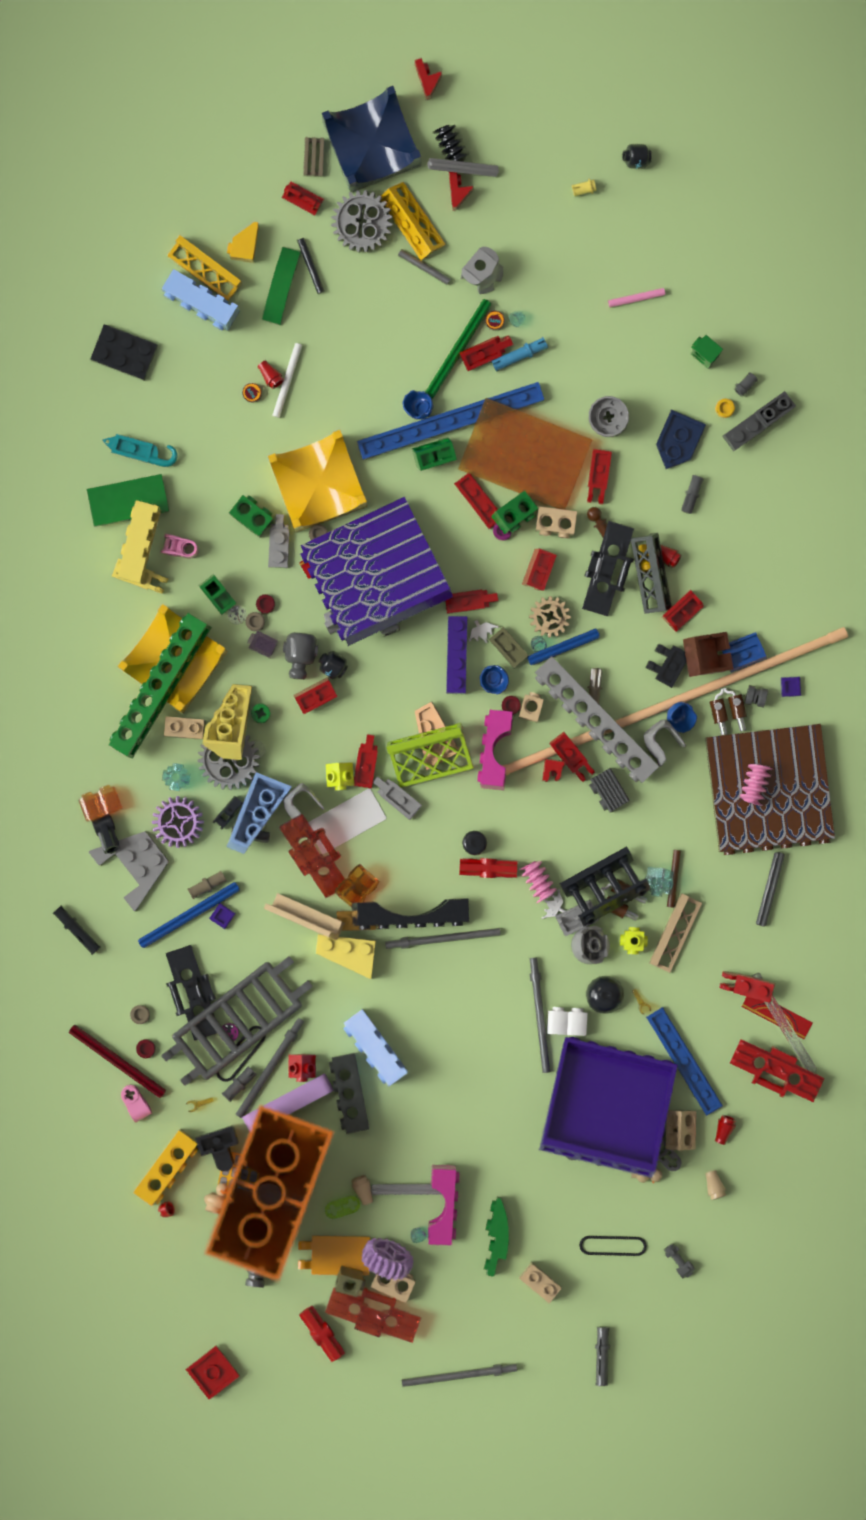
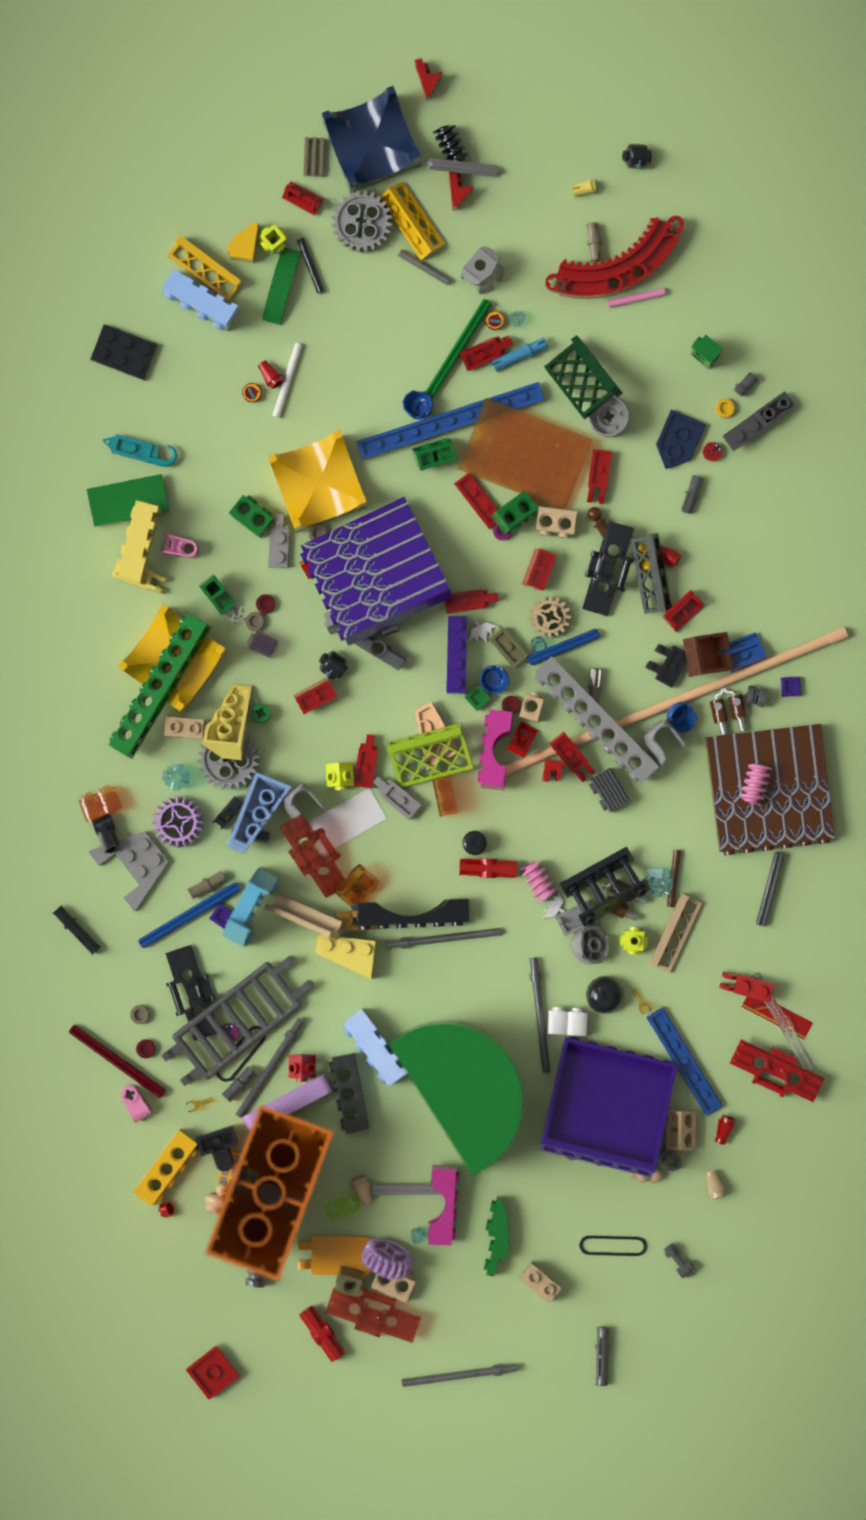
(236, 926): none -> medium azure wedge
(270, 233): none -> neon yellow brick
(300, 651): dark grey piece -> none
(389, 655): none -> dark grey piece
(445, 796): none -> clear orange brick
(465, 1085): none -> green brick
(477, 697): none -> green plate
(522, 739): none -> red slope
(591, 365): none -> dark green fence
(594, 241): none -> dark tan pin
(594, 280): none -> red gear
(712, 451): none -> red tile

